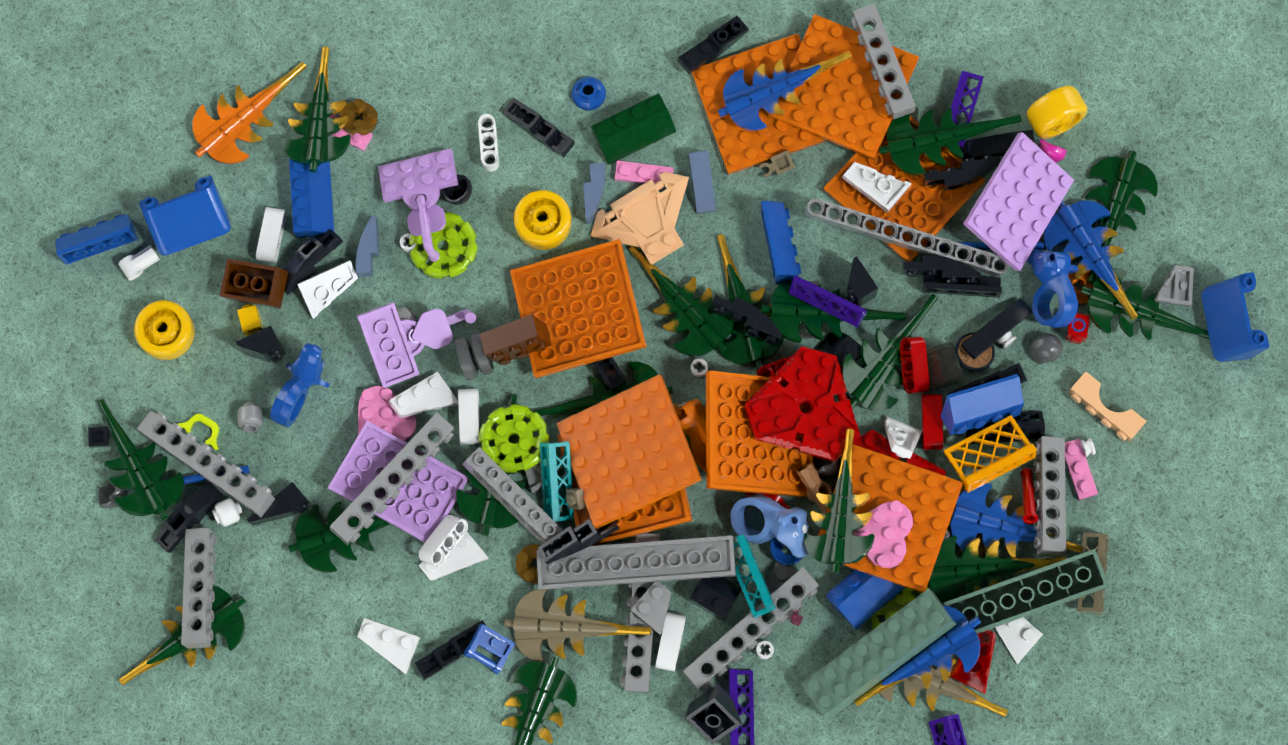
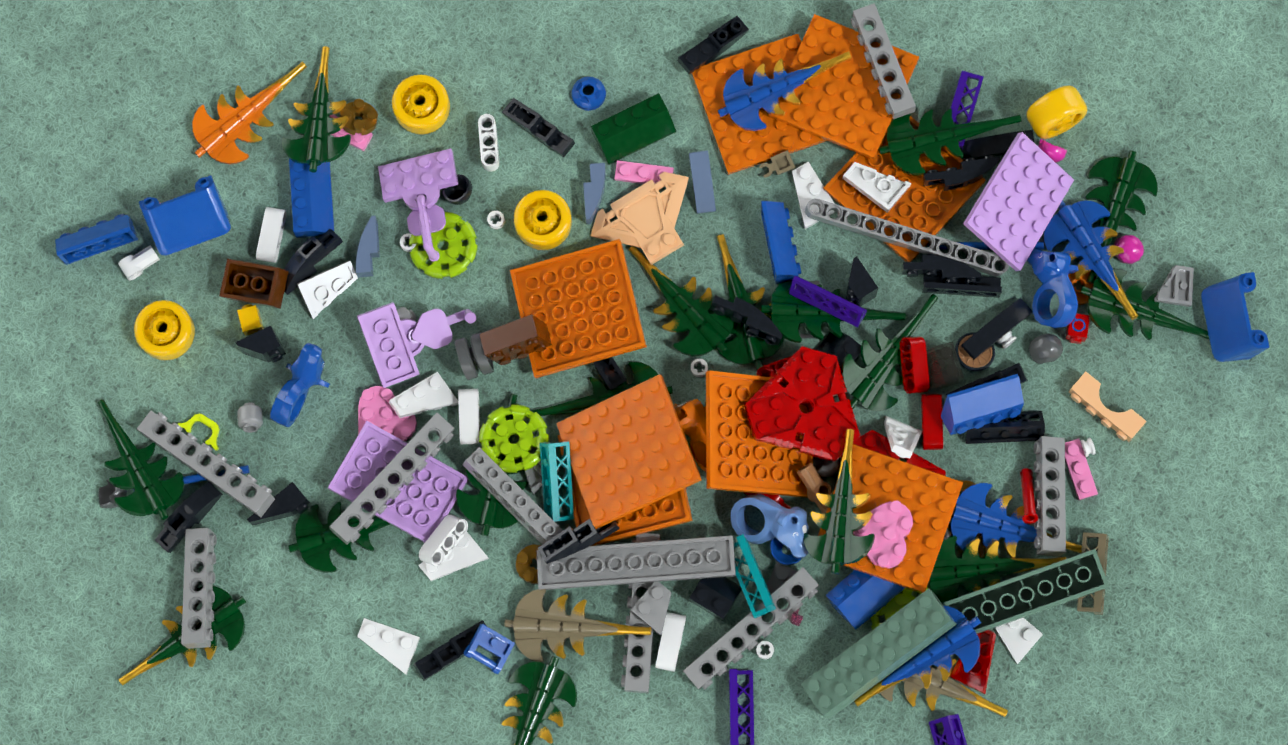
(98, 437): black plate -> none
(226, 512): white head -> none
(424, 117): none -> yellow wheel
(493, 214): none -> white bush
(575, 498): dark tan plate -> none
(713, 714): black slope -> none
(807, 188): none -> white wing
(996, 468): light orange fence -> none
(1132, 248): none -> dark pink hair

